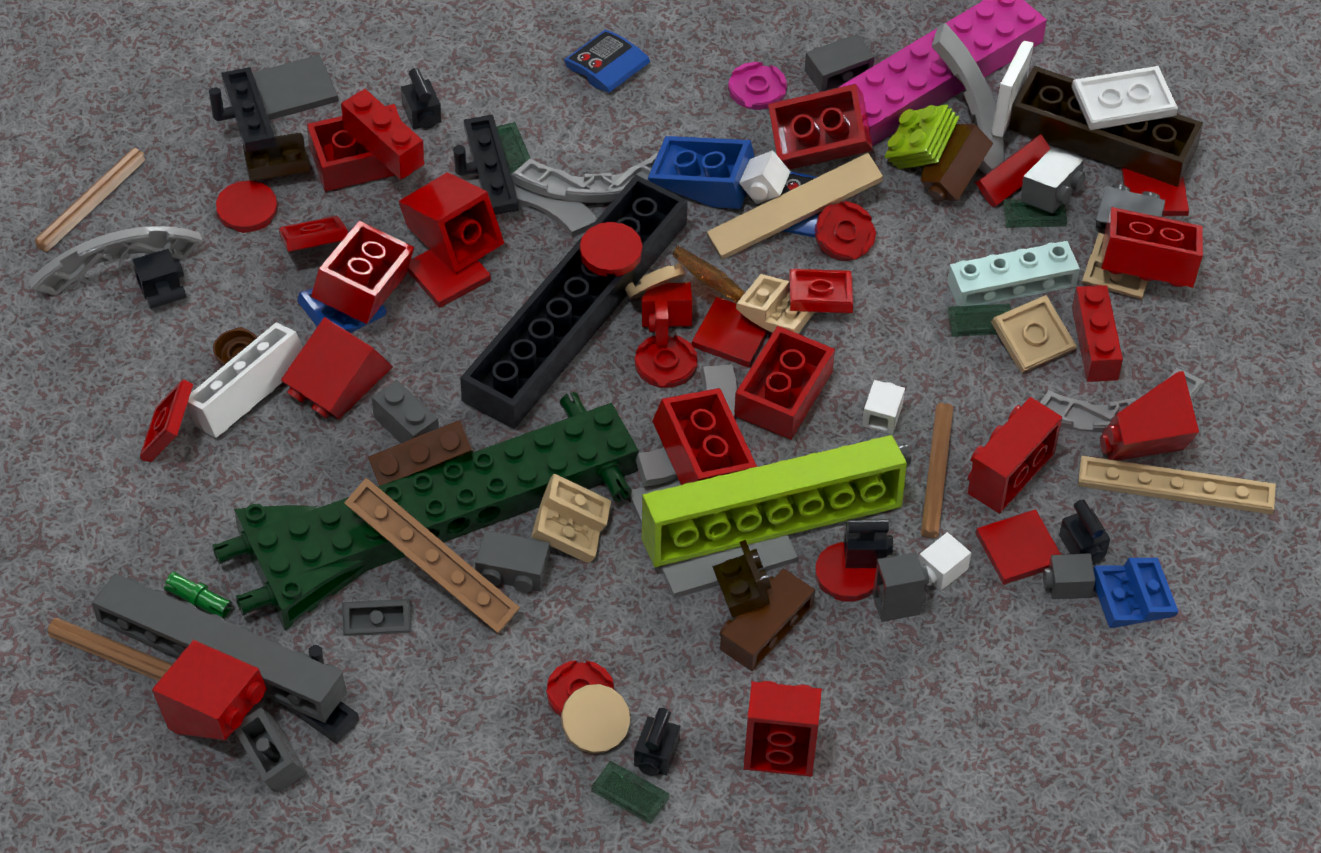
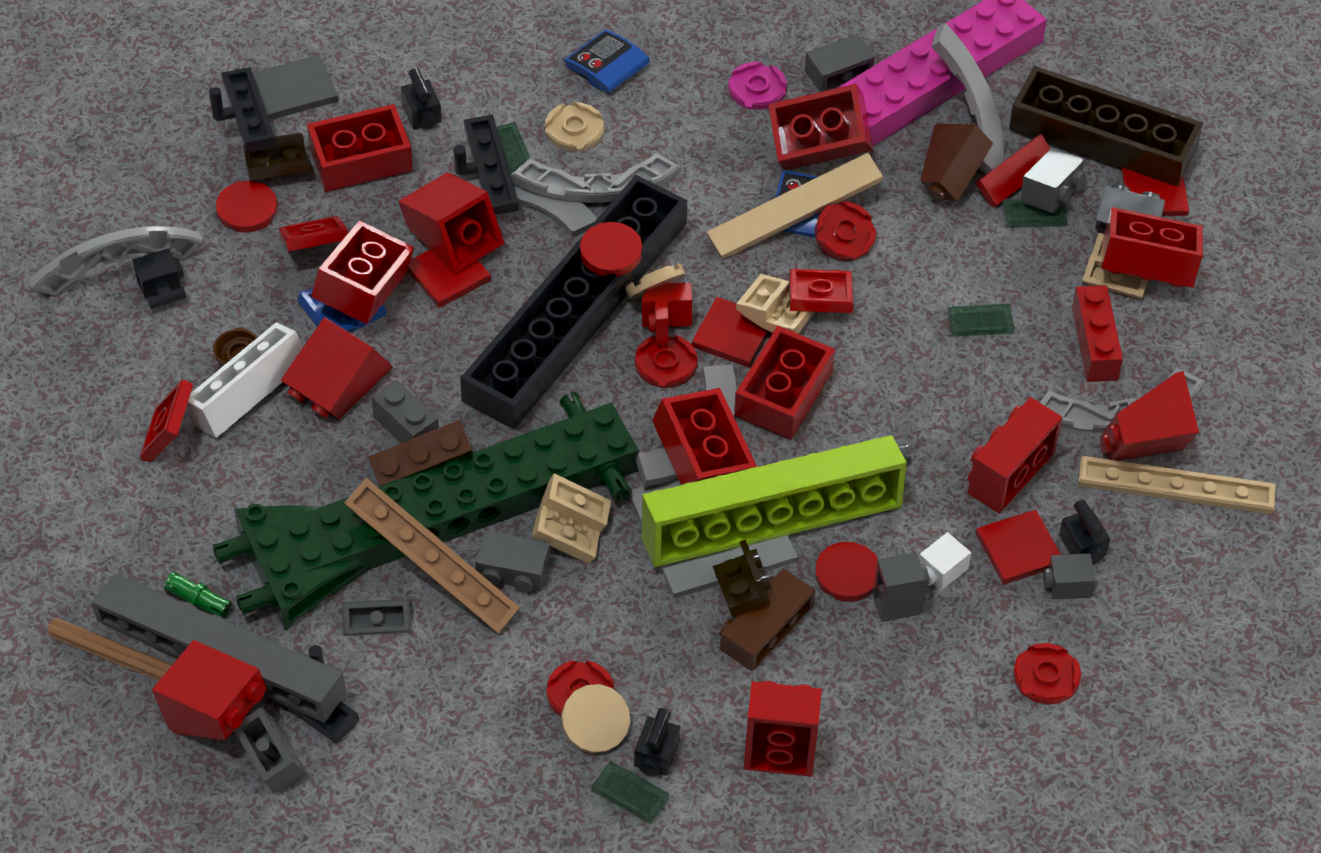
(89, 200): medium nougat axle -> none
(383, 134): red brick -> none
(574, 126): none -> tan tile
(703, 169): blue slope -> none
(708, 274): clear orange tile -> none
(764, 177): white brick -> none
(866, 542): black brick -> none
(883, 406): white brick -> none
(921, 136): lime brick -> none
(937, 471): medium nougat axle -> none
(1011, 86): white tile -> none
(1013, 274): light aqua brick -> none
(1033, 334): tan tile -> none
(1047, 683): none -> red tile
(1124, 97): white tile -> none
(1134, 592): blue slope -> none

